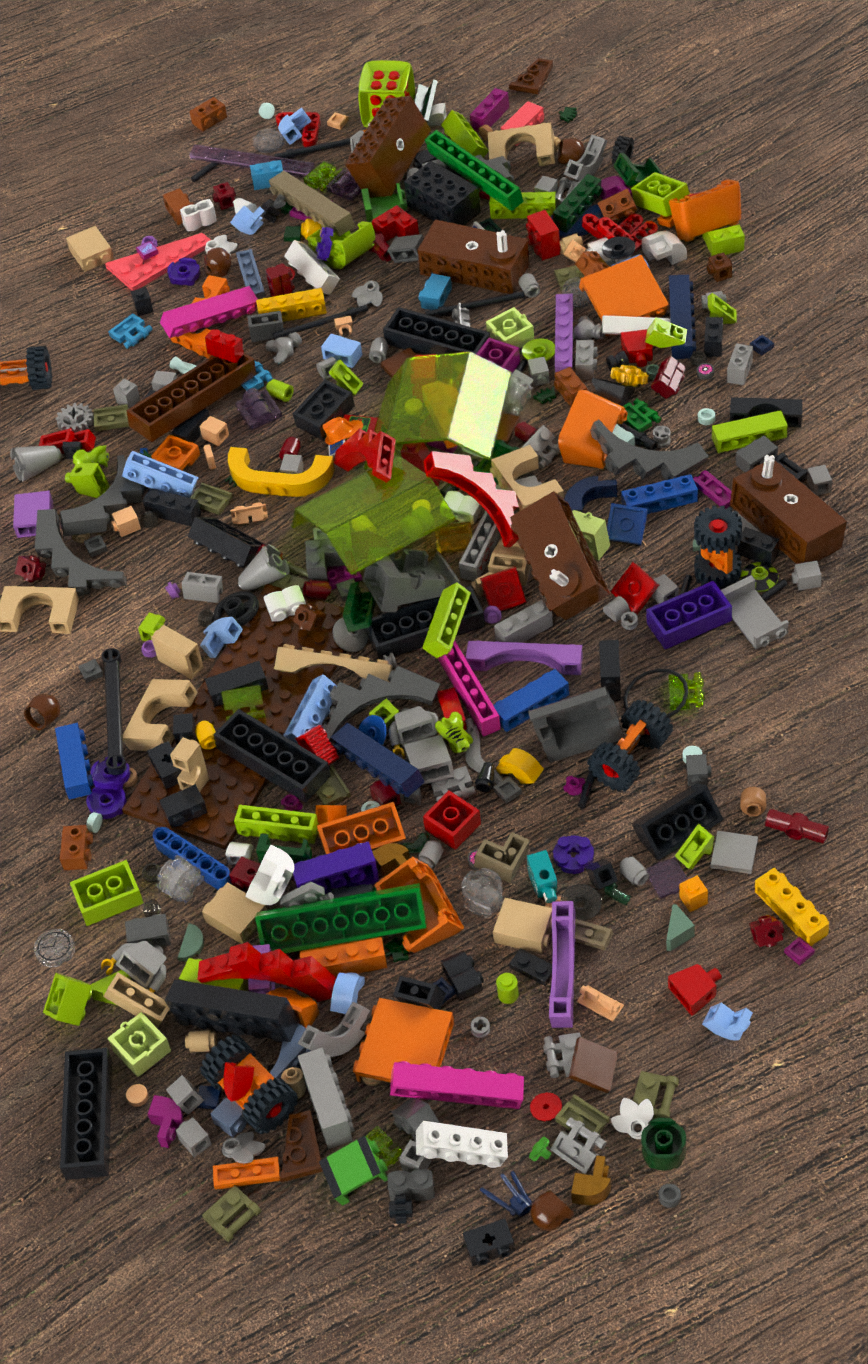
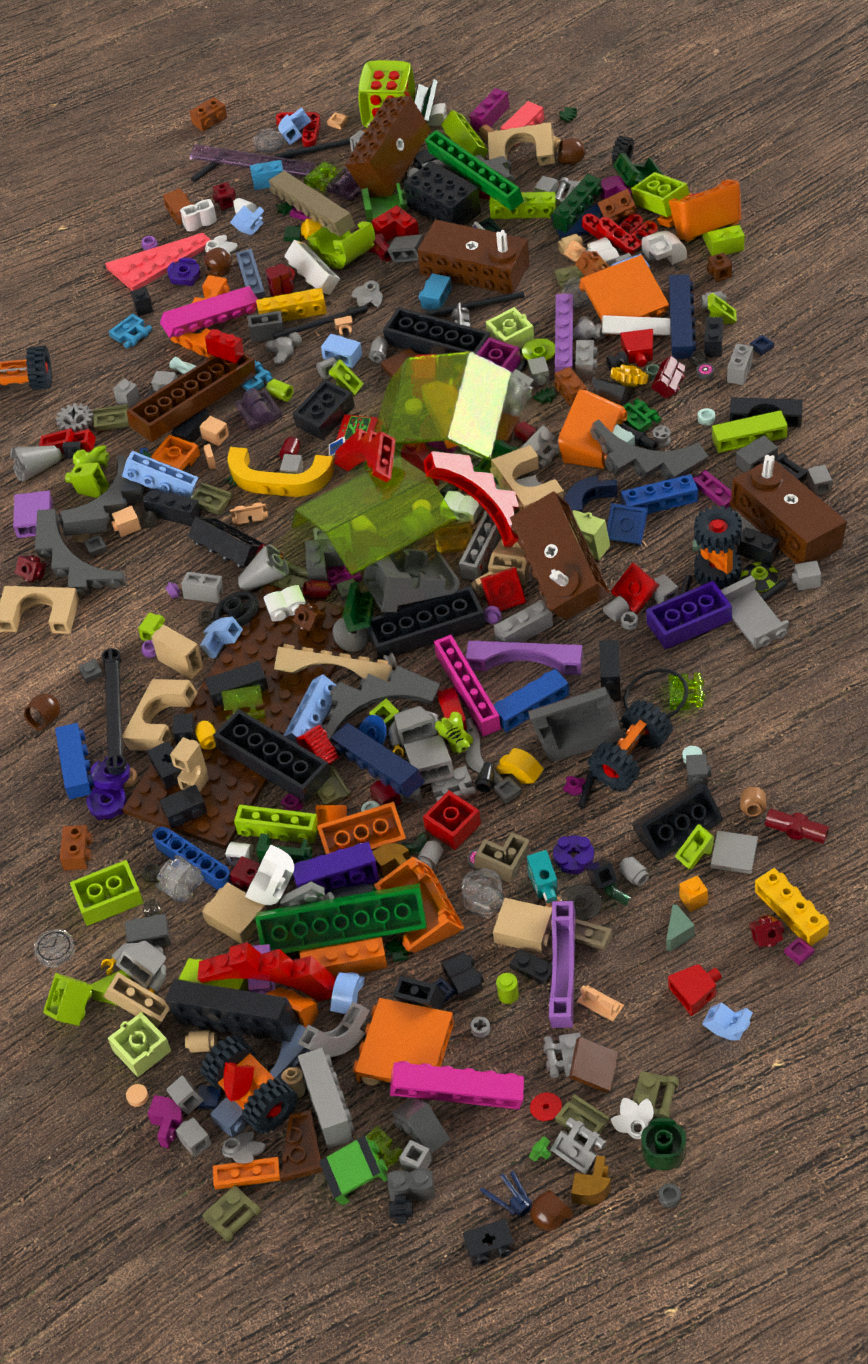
(86, 1114): black brick -> none
(90, 248): tan brick -> none
(94, 822): light aqua tile -> none
(147, 250): tile -> none
(192, 943): sand green tile -> none
(266, 110): light aqua tile -> none
(273, 208): black piece -> none
(324, 247): dark purple plate -> none
(340, 429): orange piece -> none
(446, 620): lime brick -> none
(461, 1144): white brick -> none
(529, 285): light grey brick -> none
(533, 78): reddish brown wing -> none
(543, 235): red brick -> none
(589, 161): light grey arch -> none
(618, 248): black dish -> none
(665, 334): lime slope -> none
(666, 877): clear purple piece -> none

